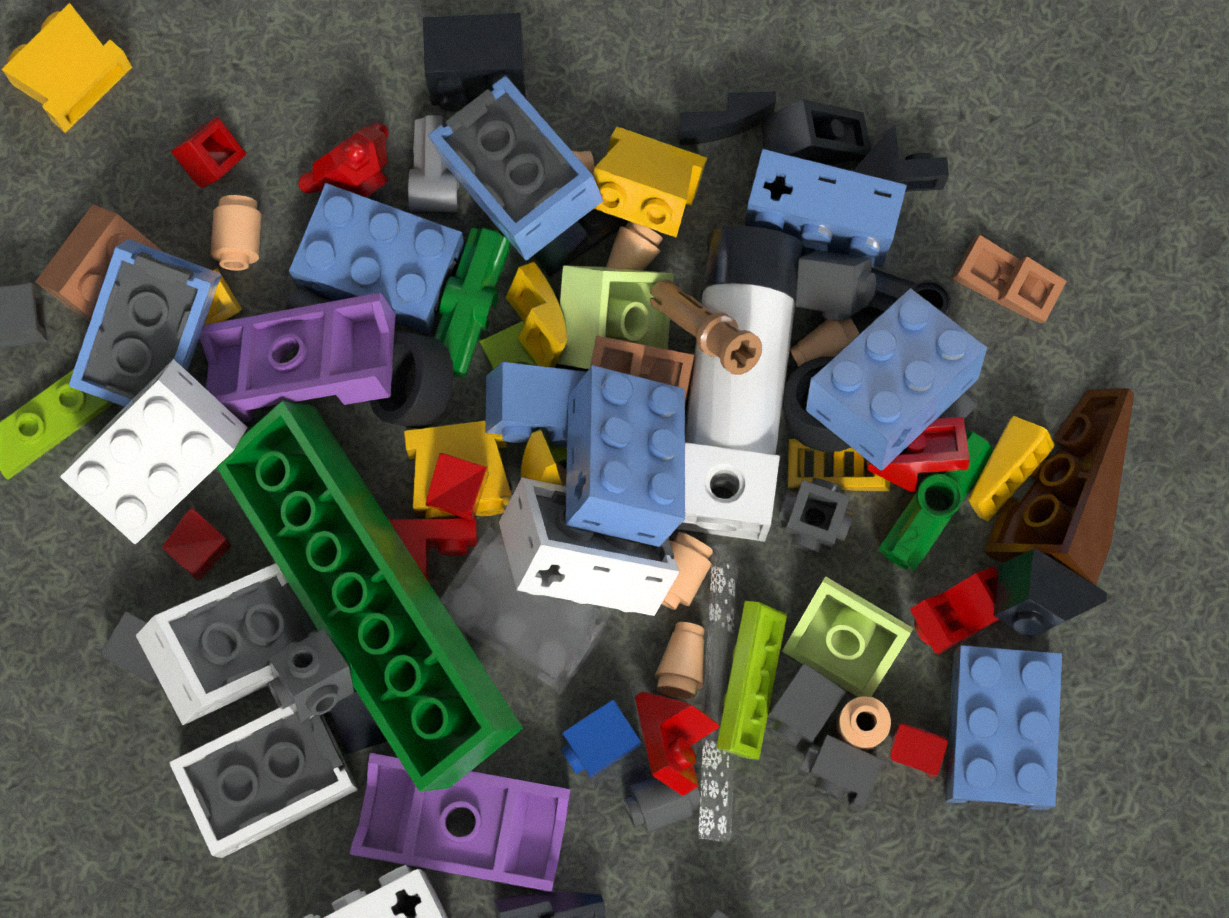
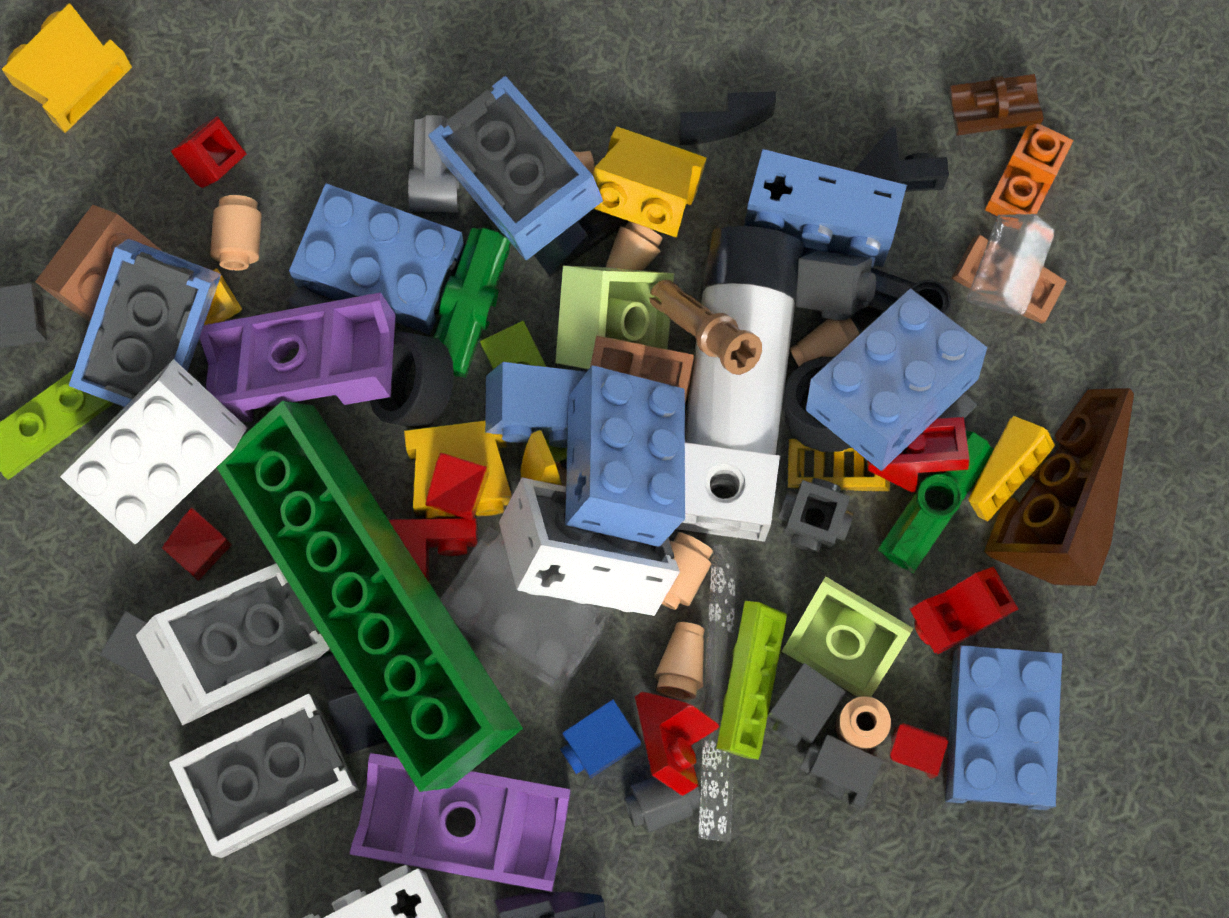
(310, 676): dark grey brick -> none
(352, 164): red rock -> none
(471, 55): black piece -> none
(536, 304): yellow slope -> none
(817, 133): black slope -> none
(995, 104): none -> reddish brown hips
(1011, 263): none -> clear slope
(1030, 172): none -> orange slope
(1041, 593): black slope -> none

